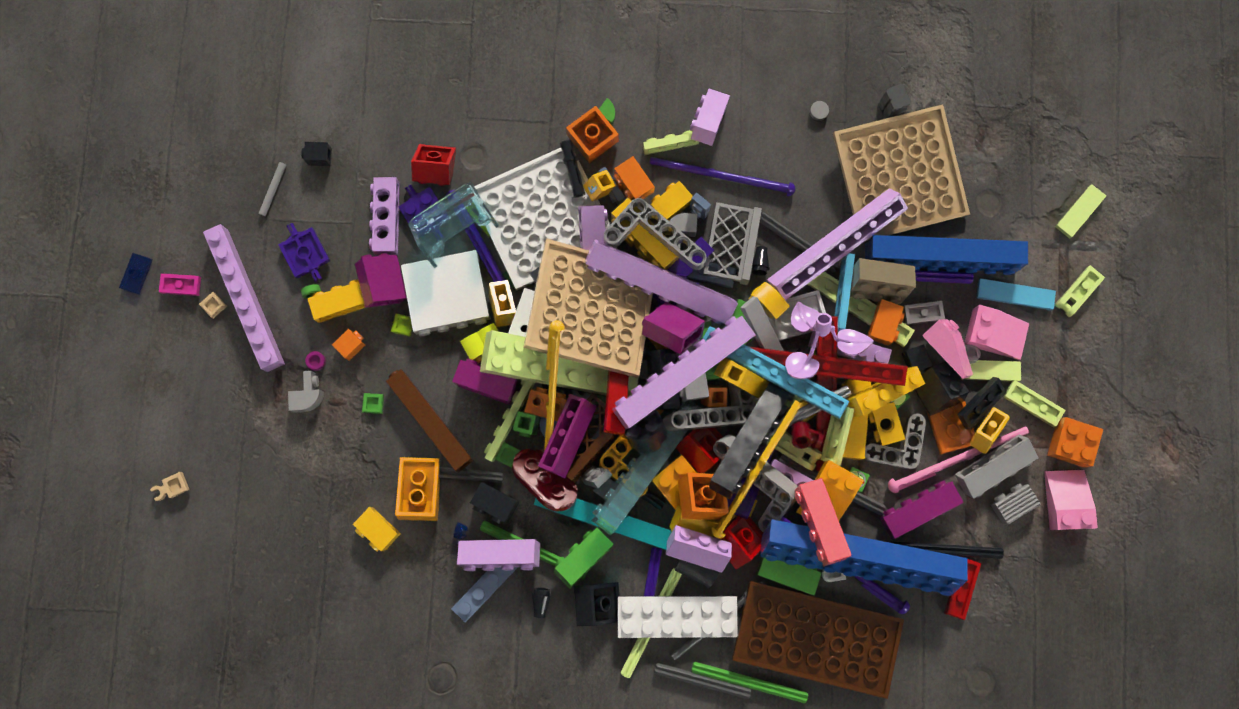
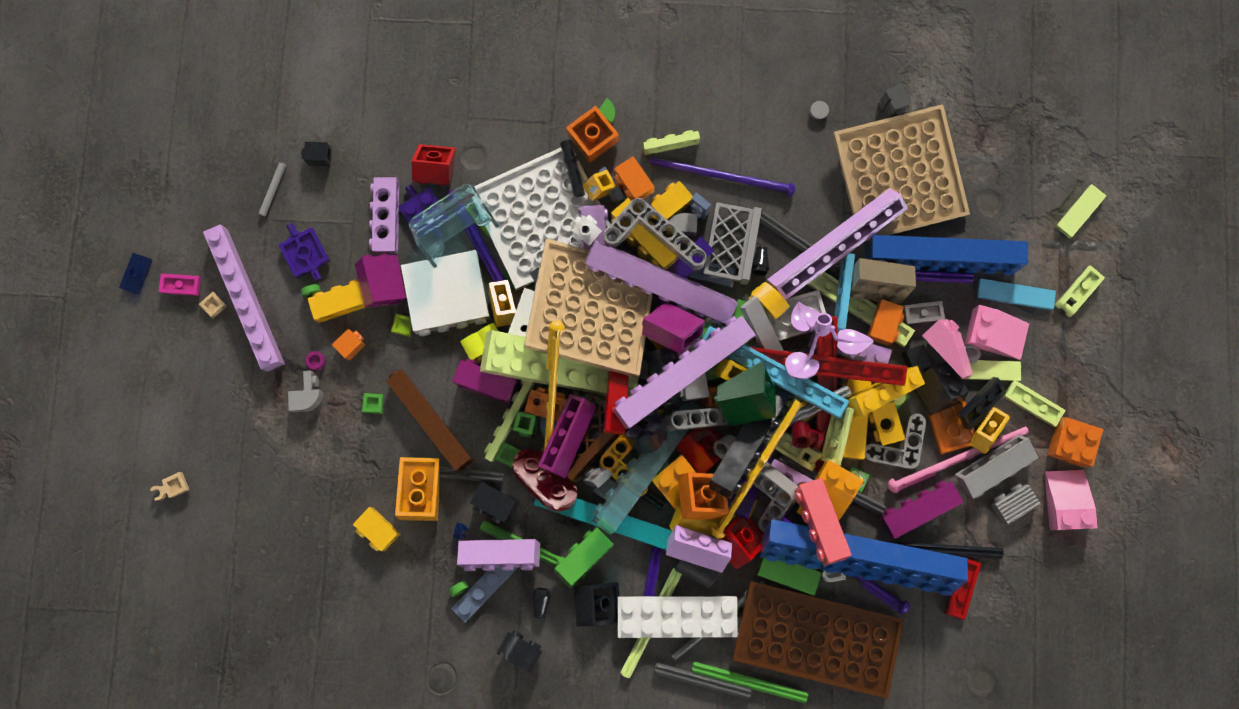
(458, 589): none -> bright green tile
(519, 651): none -> black brick
(592, 230): none -> white brick
(709, 116): lavender brick -> none
(747, 396): none -> dark green slope

